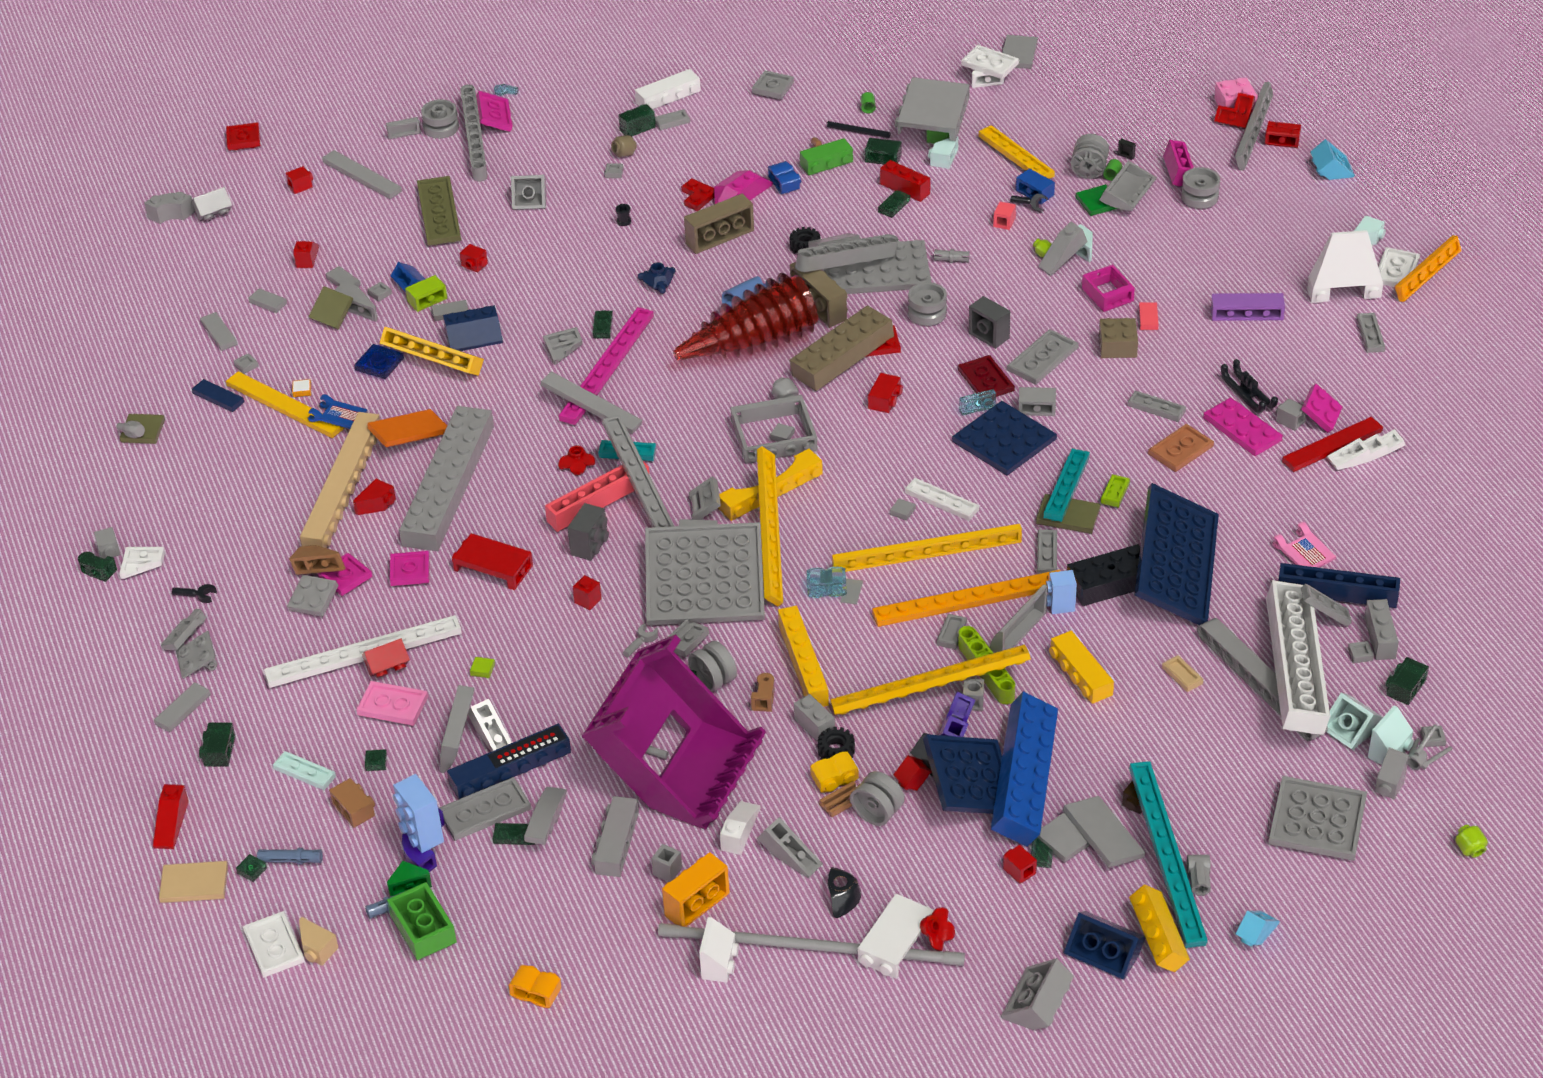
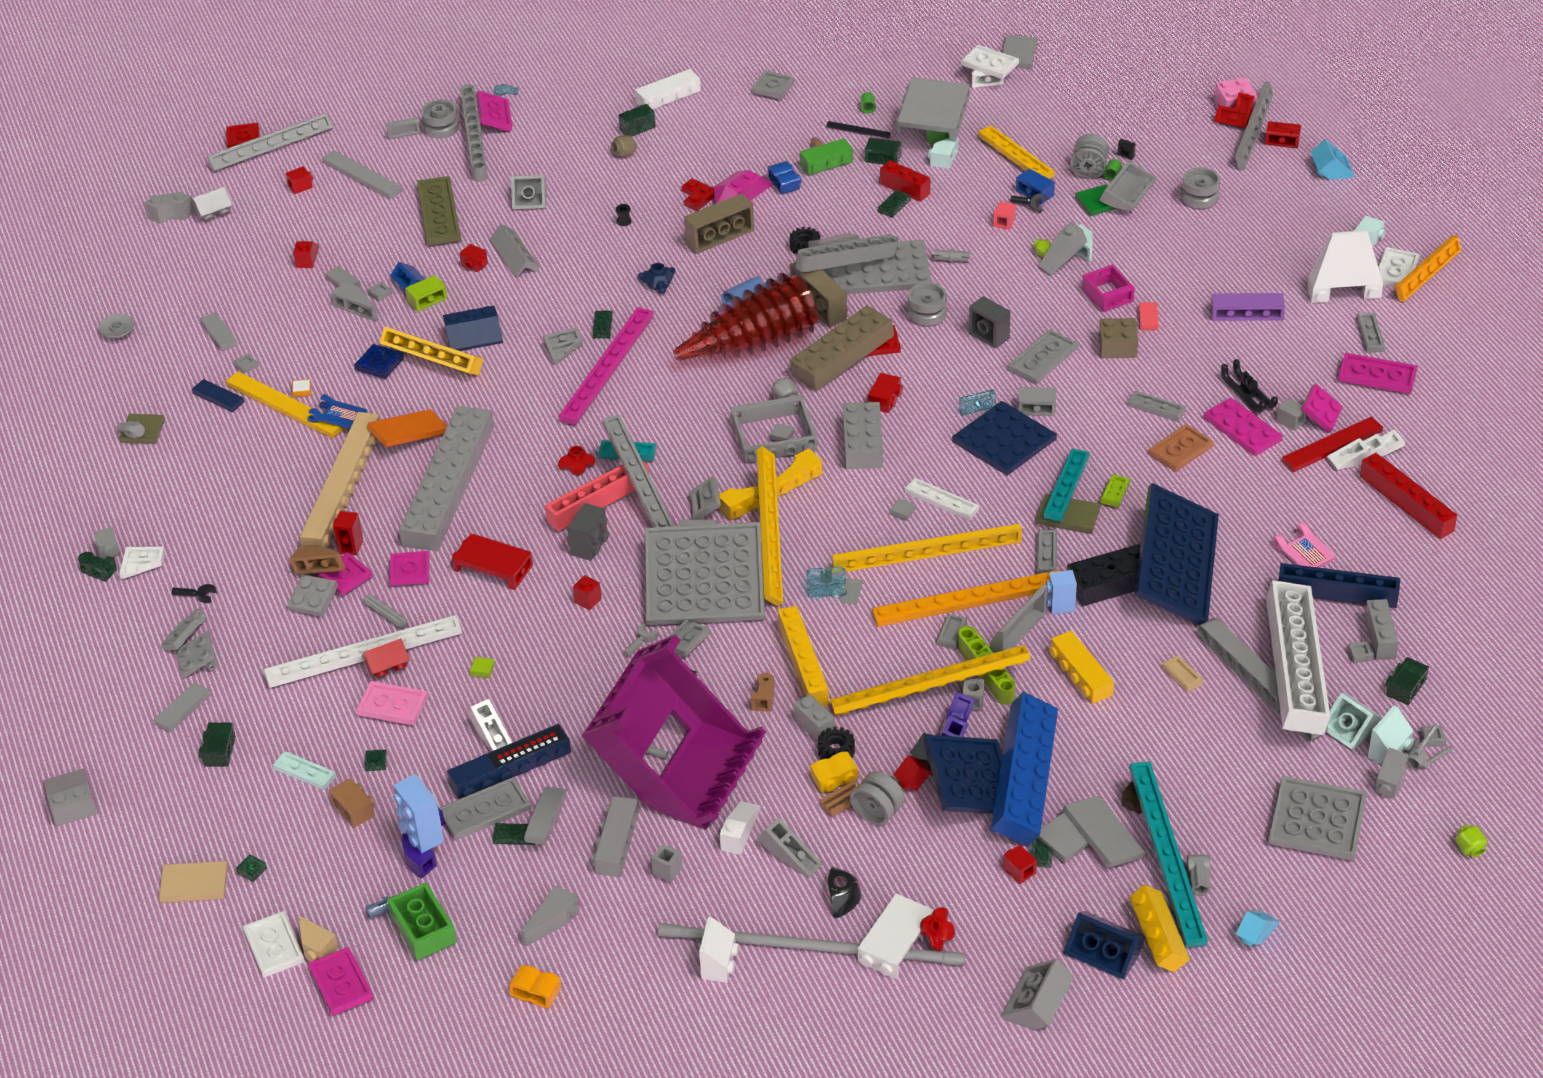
(70, 797): none -> light grey slope
(116, 325): none -> light grey dish
(170, 816): red slope -> none
(267, 300): light grey tile -> none
(269, 142): none -> light grey tile
(296, 856): sand blue pin -> none
(330, 307): olive tile -> none
(340, 981): none -> dark pink plate
(348, 532): none -> red brick
(374, 498): red slope -> none
(384, 610): none -> light grey axle
(407, 877): green slope -> none
(447, 308): light grey tile -> none
(455, 726): light grey slope -> none
(513, 250): none -> light grey panel
(551, 915): none -> light grey slope
(588, 400): light grey tile -> none
(614, 170): light grey tile -> none
(672, 119): light grey tile -> none
(695, 890): light orange brick -> none
(713, 665): light grey wheel -> none
(862, 435): none -> light grey brick
(985, 375): dark red tile -> none
(1177, 161): dark pink brick -> none
(1326, 605): light grey tile -> none
(1377, 373): none -> dark pink plate
(1408, 495): none -> red brick

